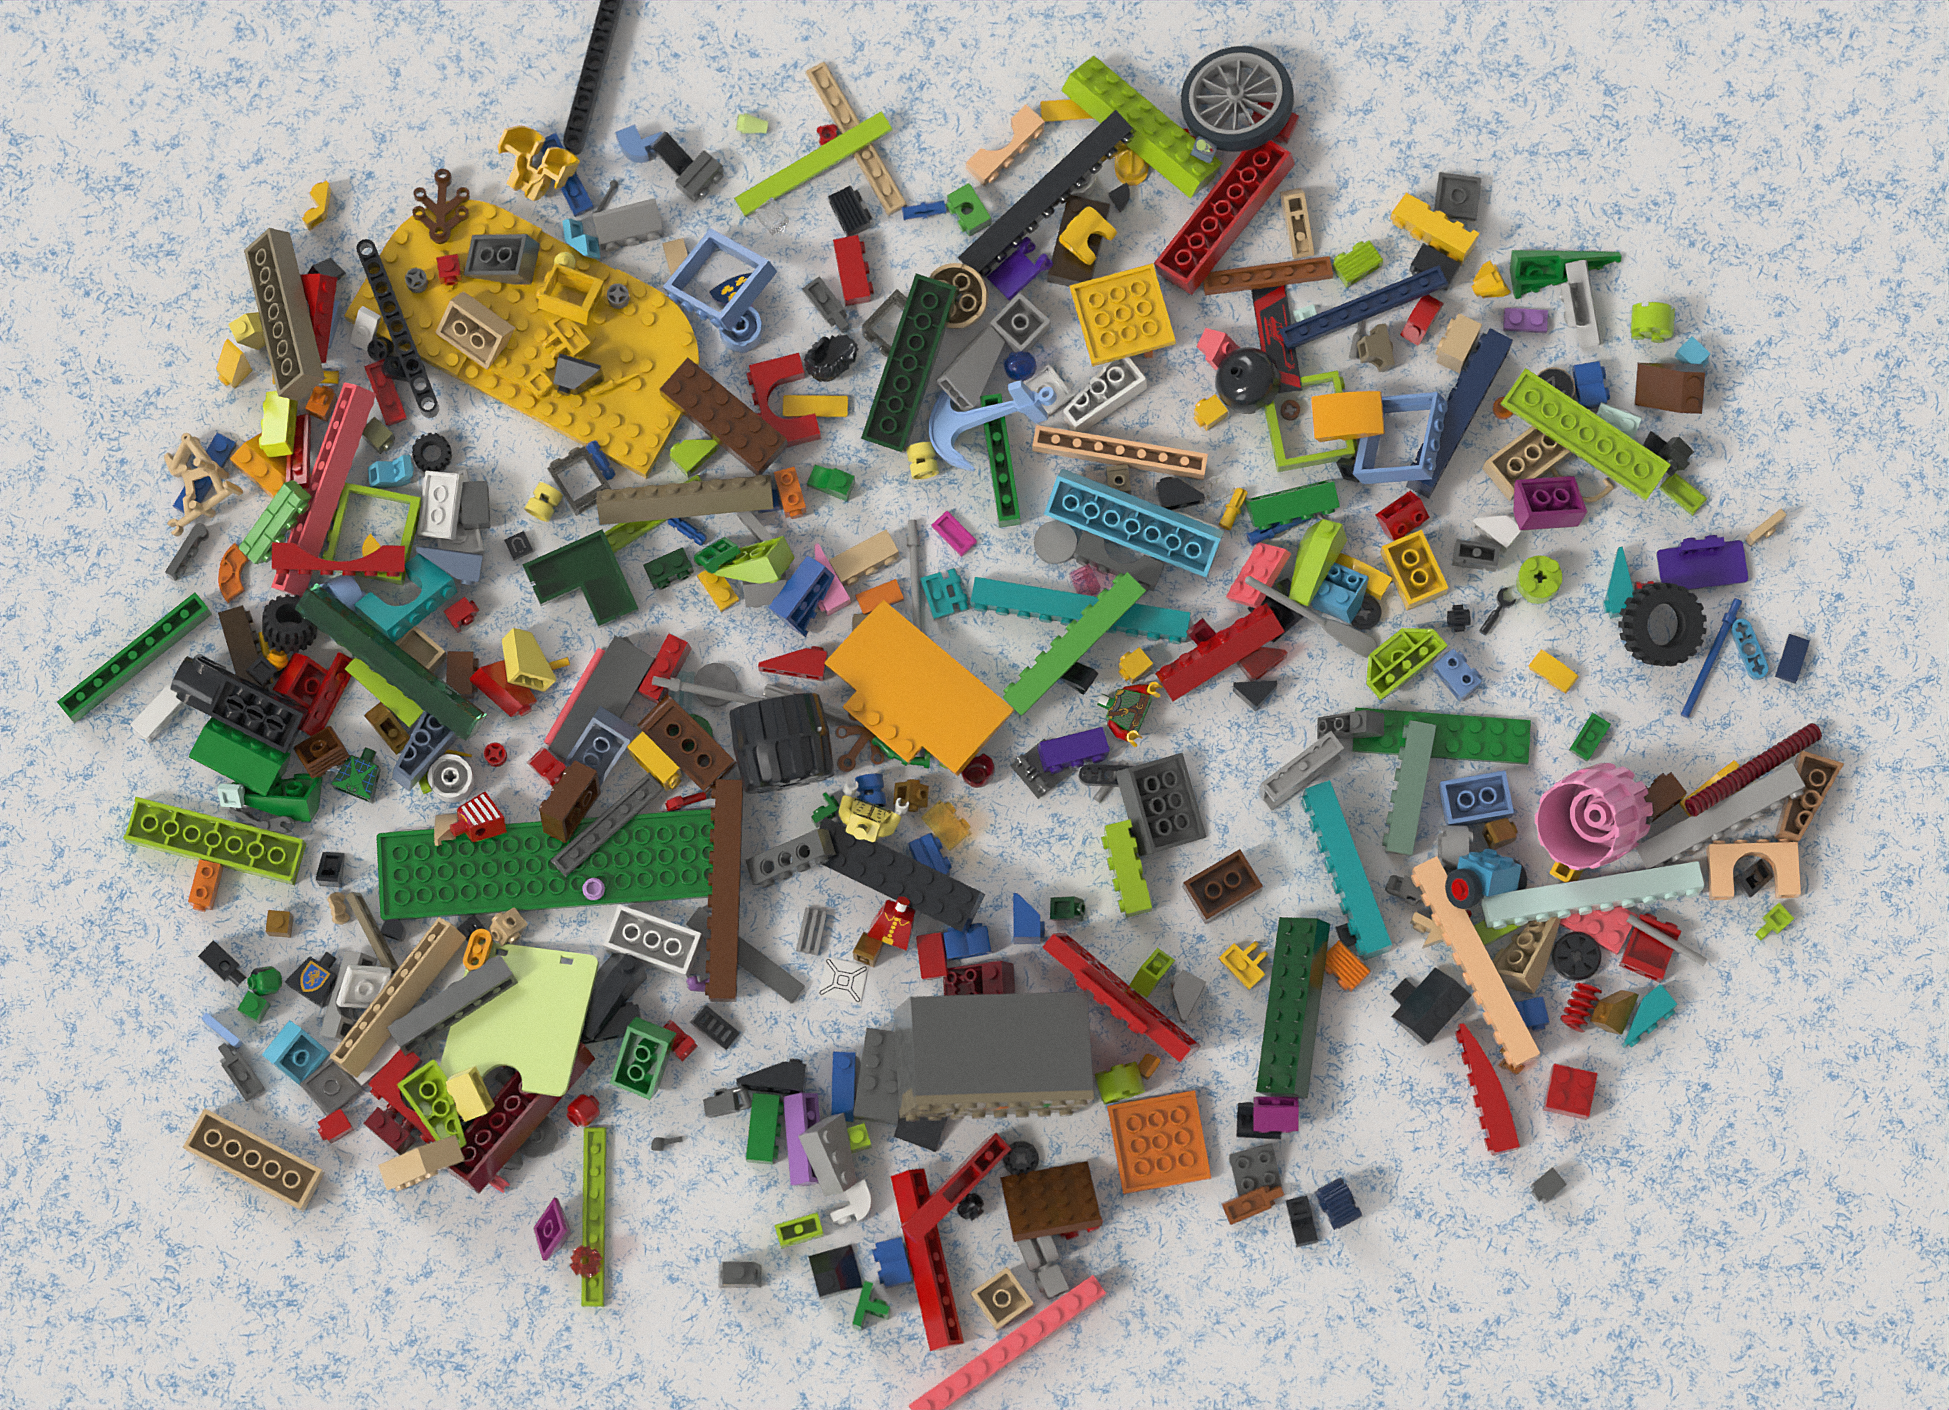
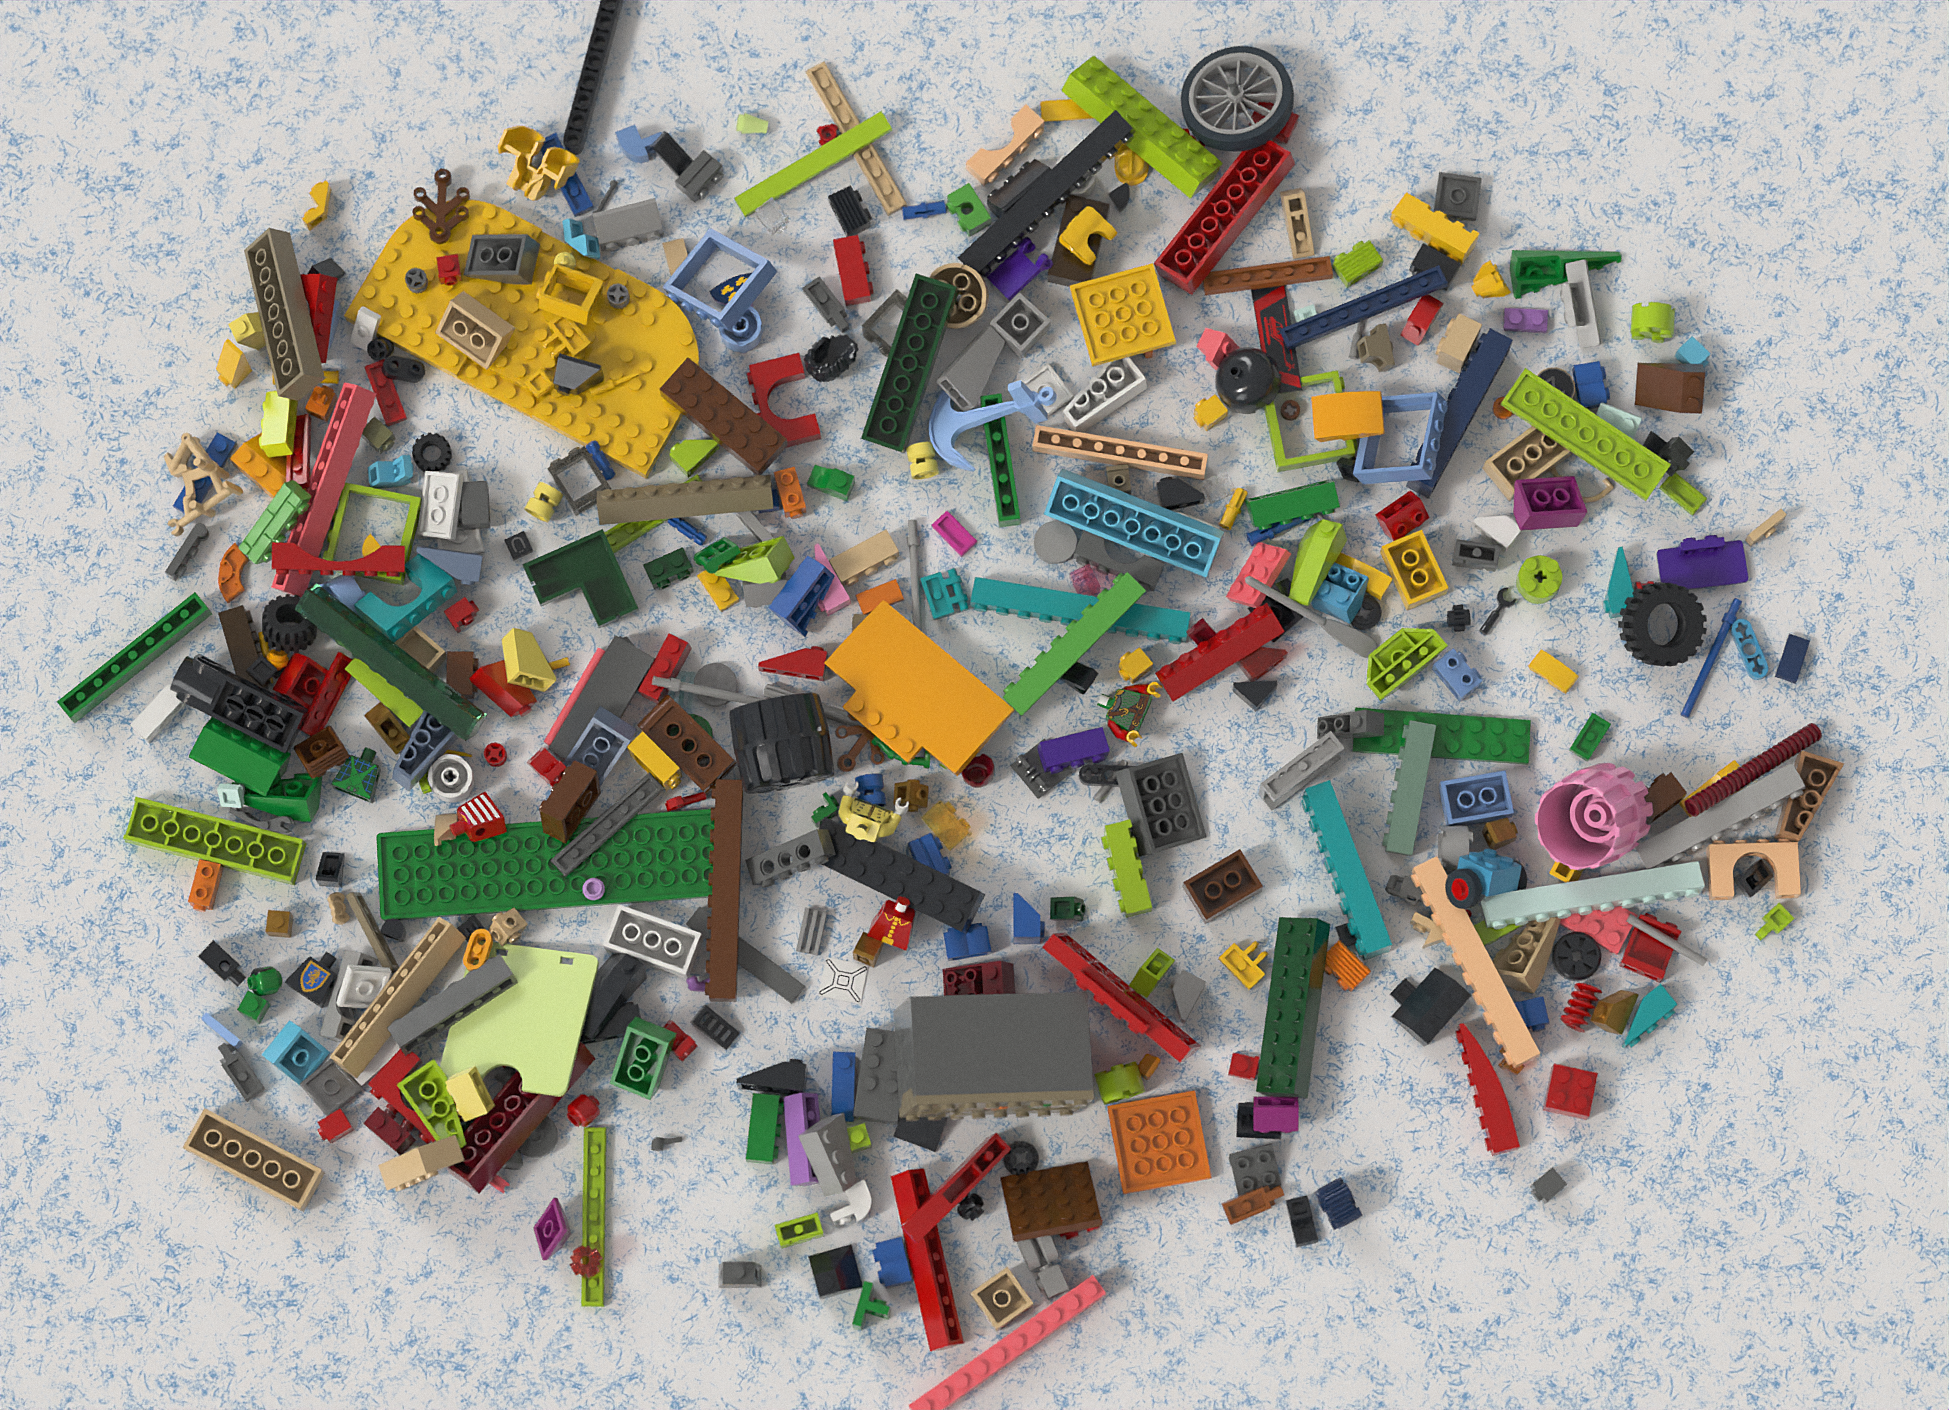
(396, 318): black beam -> none
(726, 1103): dark grey piece -> none
(820, 405): yellow piece -> none
(932, 956): red slope -> none
(1016, 187): none -> black slope
(1020, 366): clear blue hair -> none
(1203, 149): sand blue tile -> none
(1244, 1066): none -> red bracket

